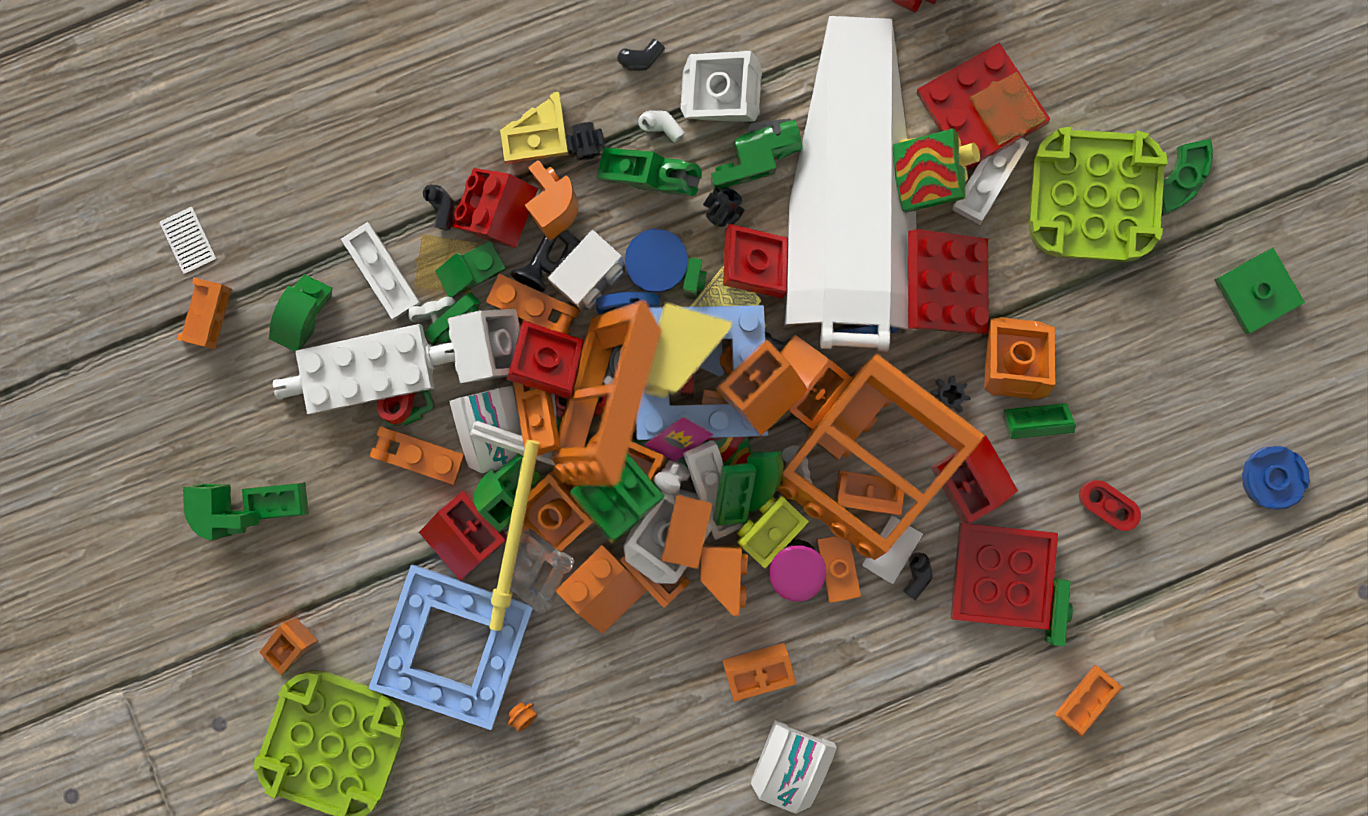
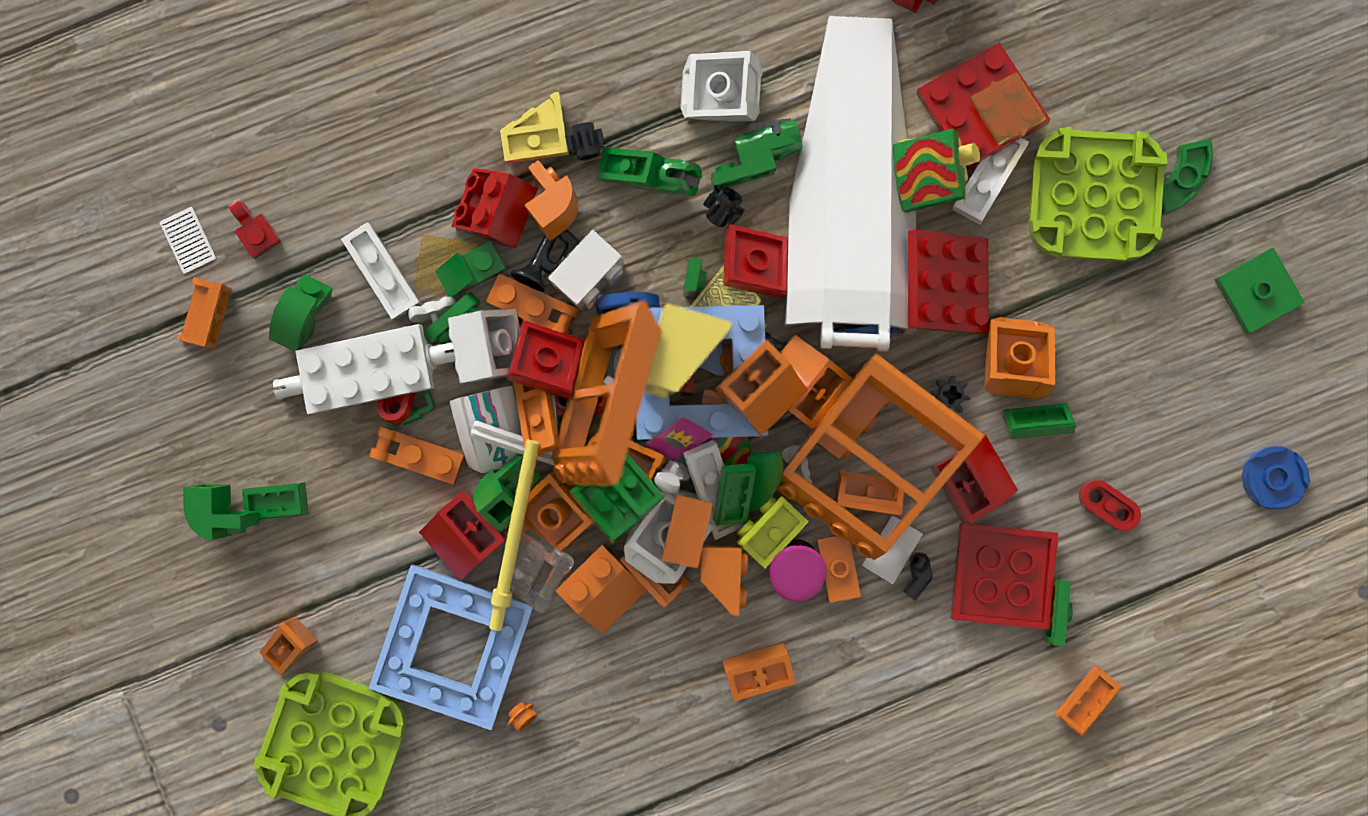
(255, 232): none -> red plate
(442, 203): black arm -> none
(640, 59): black arm -> none
(656, 260): blue tile -> none
(661, 122): white arm -> none
(791, 768): white slope -> none

